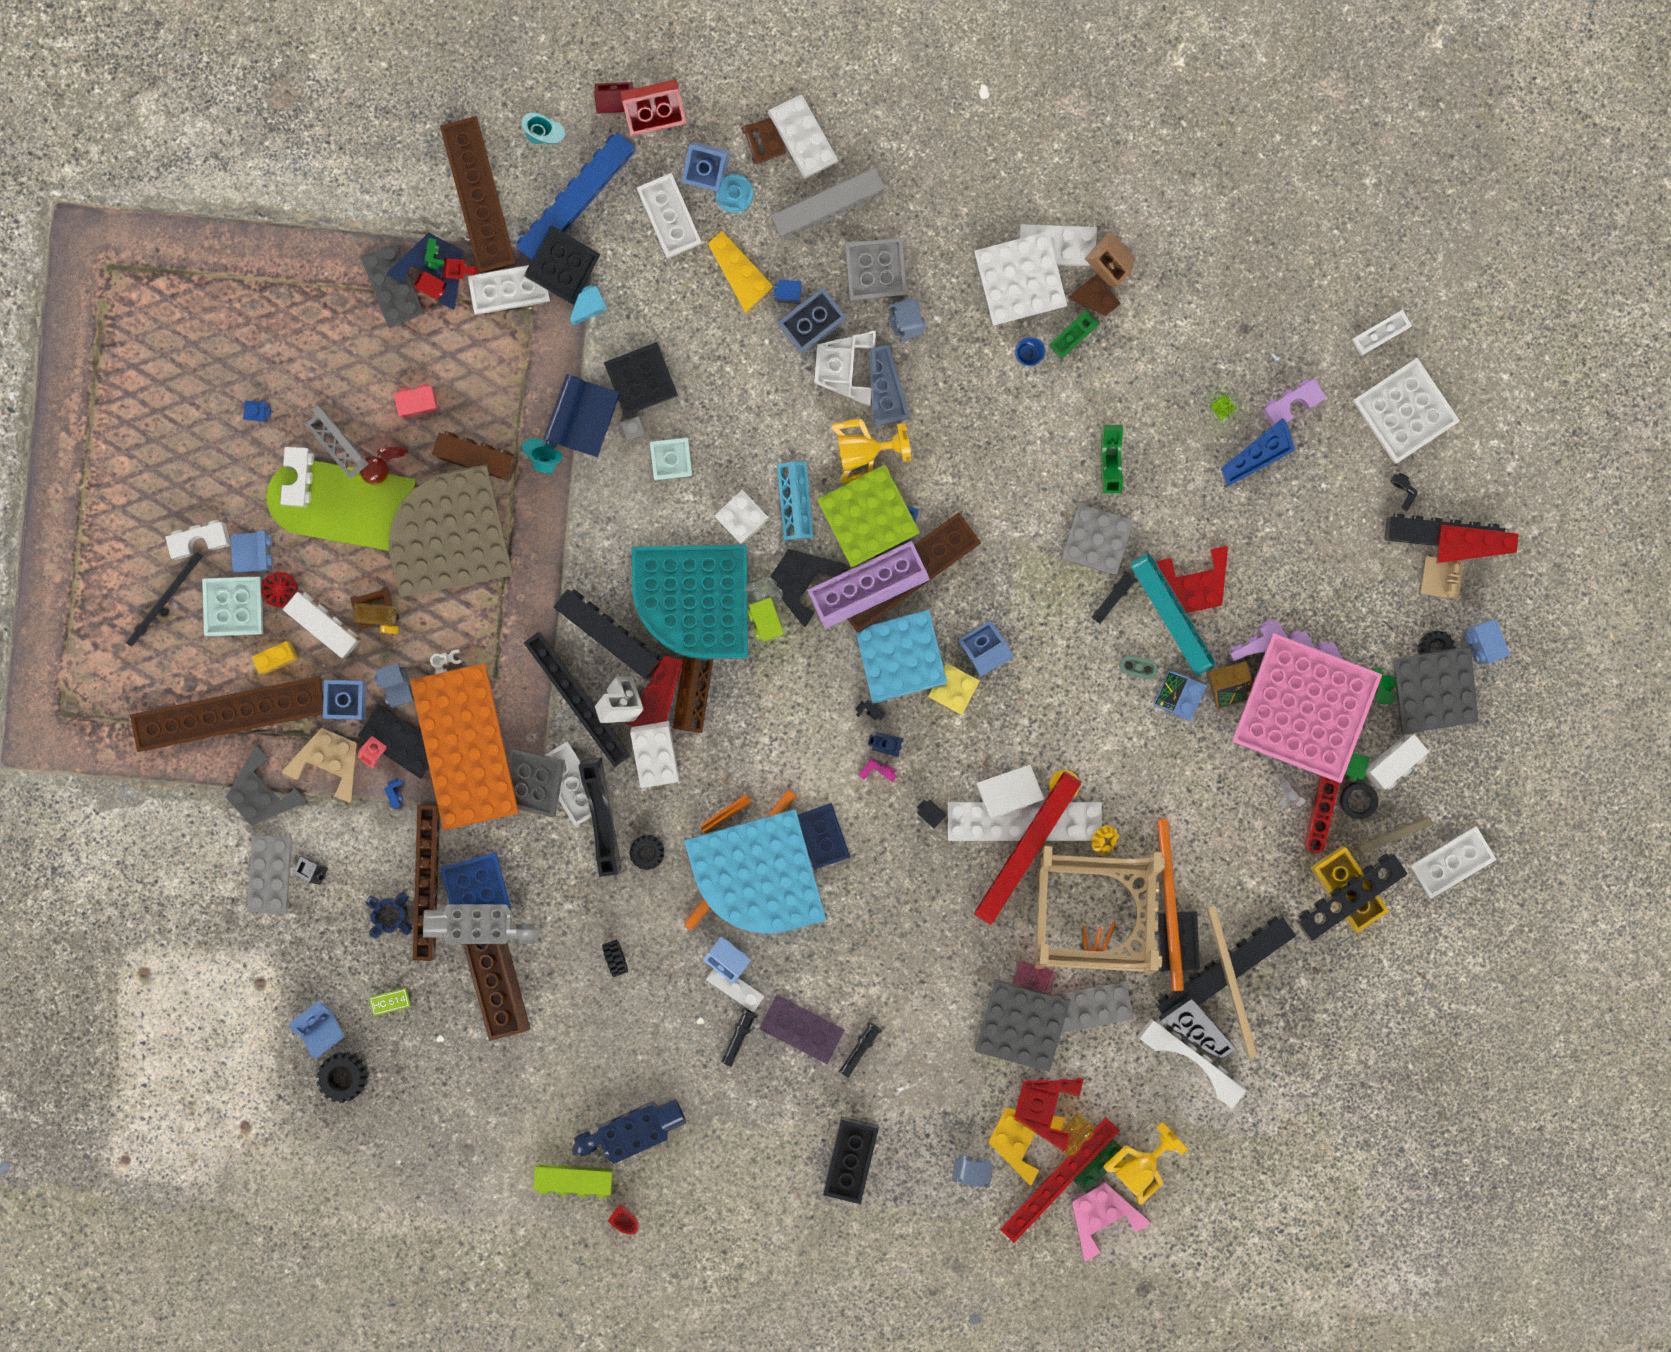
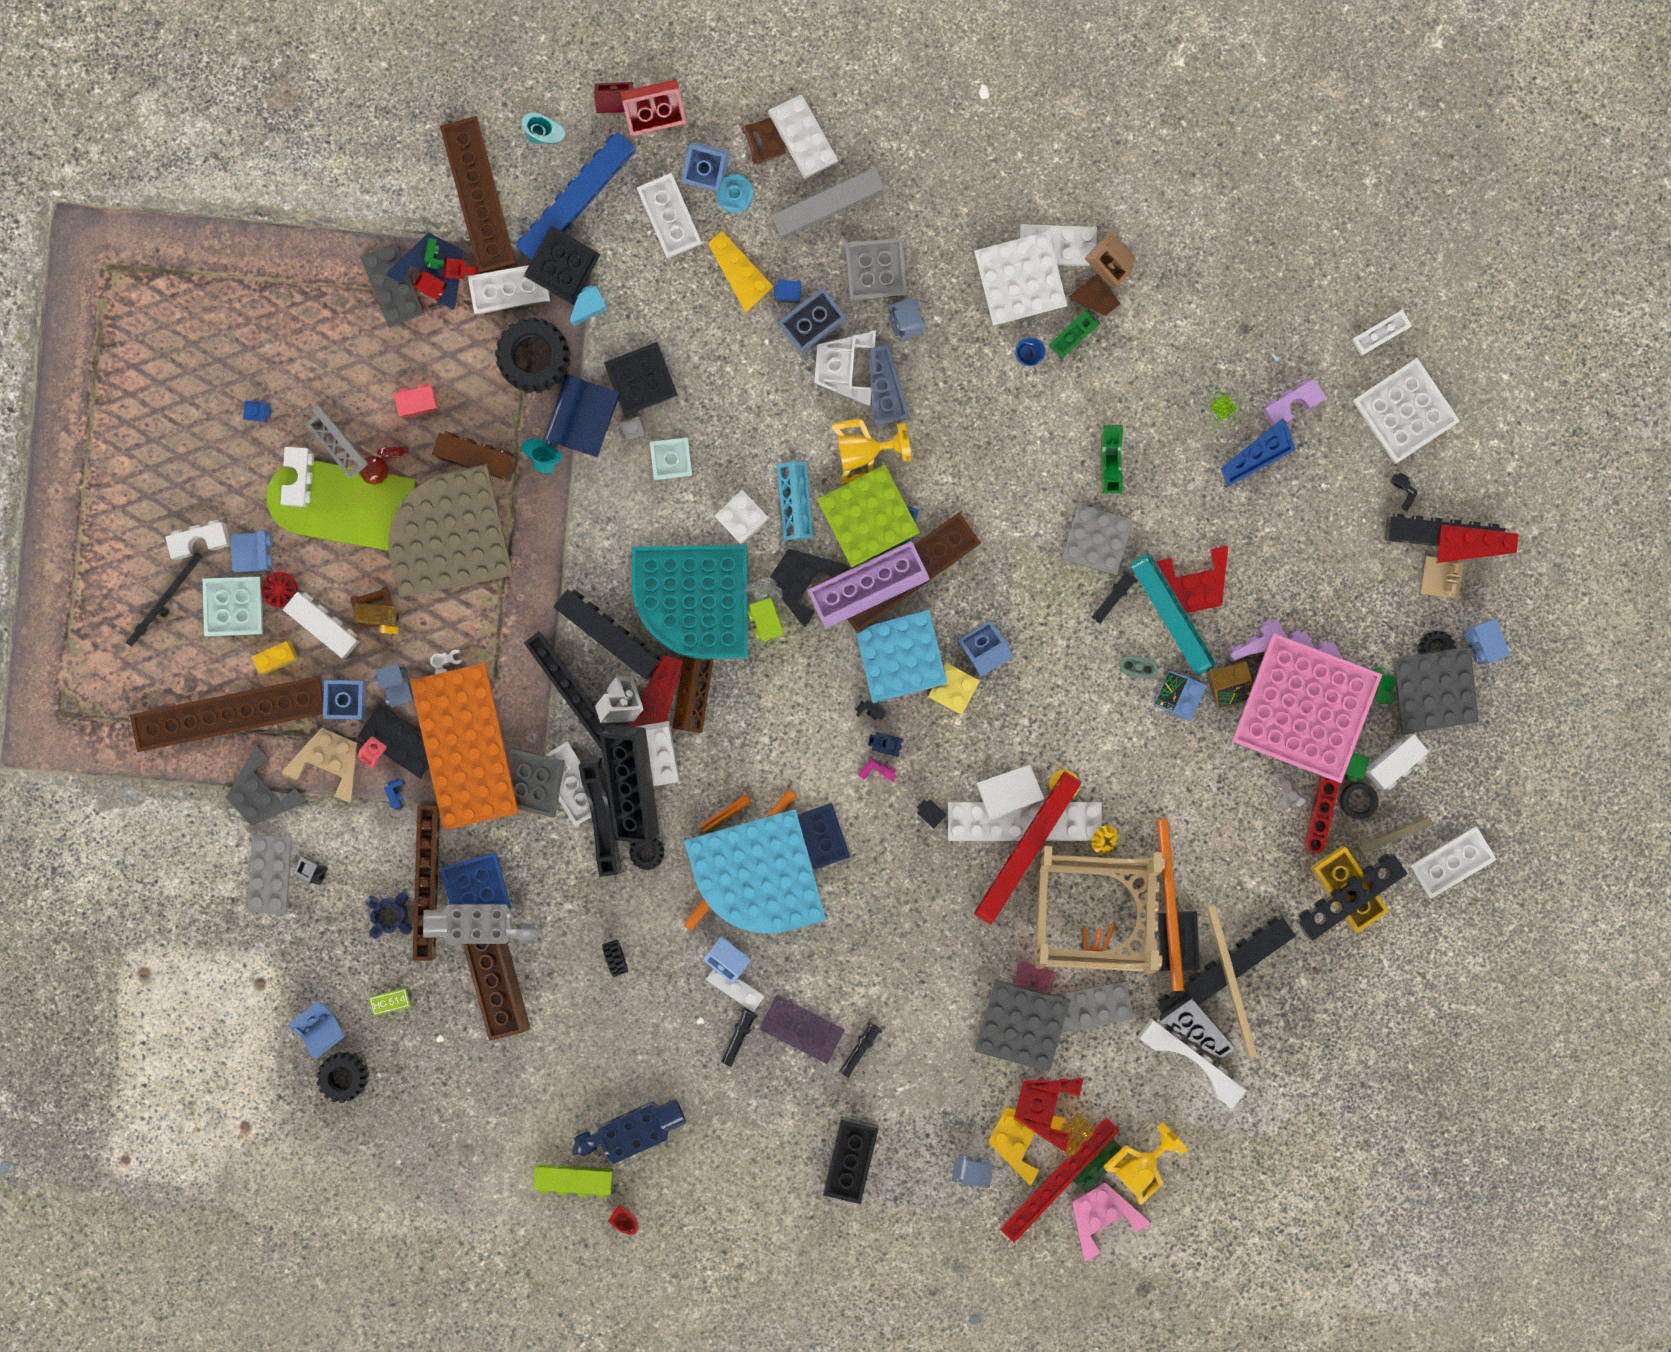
(518, 334): none -> black tyre
(630, 783): none -> black brick

